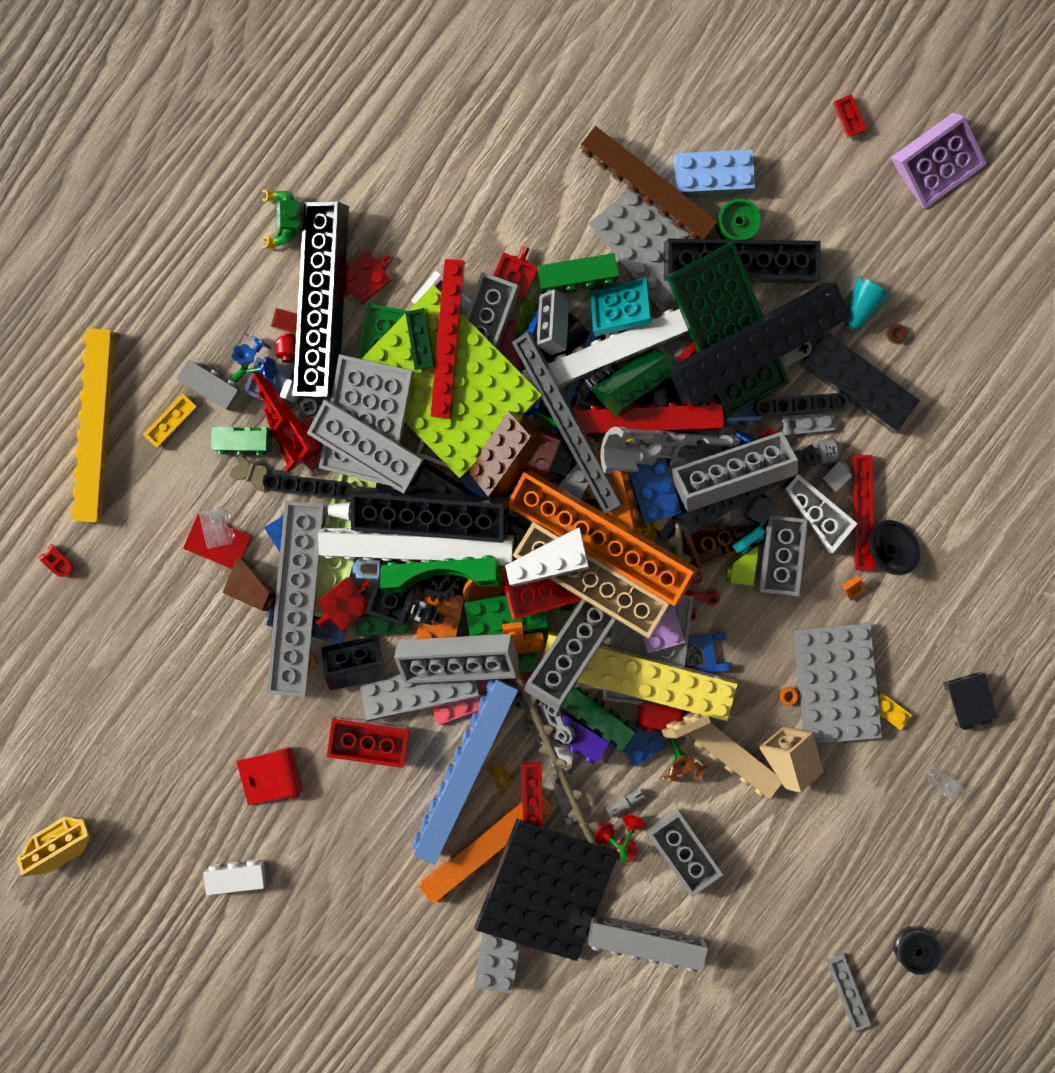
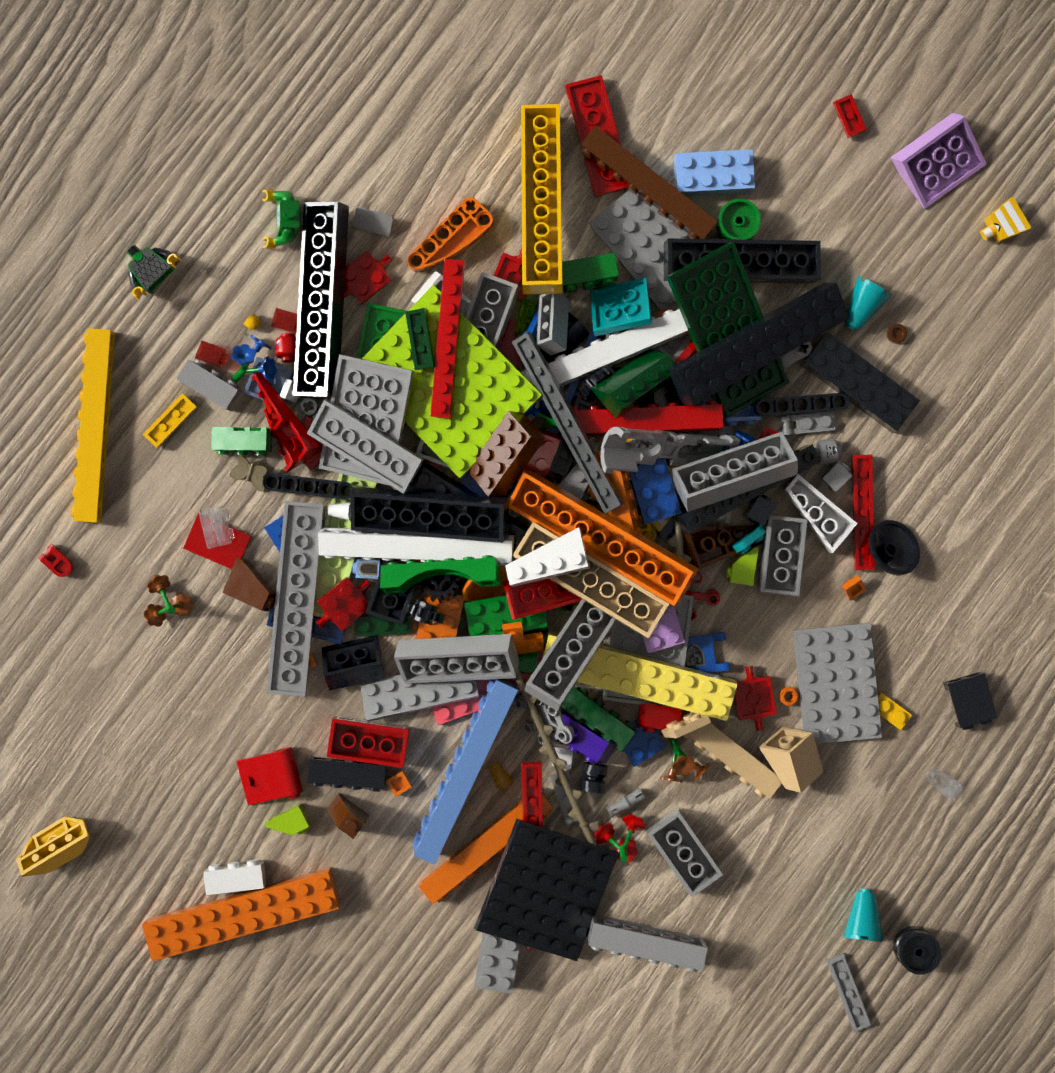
(149, 268): none -> torso
(179, 605): none -> dark orange plant
(211, 354): none -> clear red brick
(241, 914): none -> orange brick
(252, 322): none -> yellow hinge
(291, 821): none -> lime slope
(347, 773): none -> black brick
(347, 815): none -> reddish brown slope
(373, 221): none -> light grey slope
(398, 783): none -> orange plate
(459, 238): none -> orange beam
(541, 199): none -> yellow brick
(590, 109): none -> red plate
(593, 778): none -> black wheel
(754, 698): none -> red plate
(864, 918): none -> teal cone
(1005, 222): none -> yellow torso

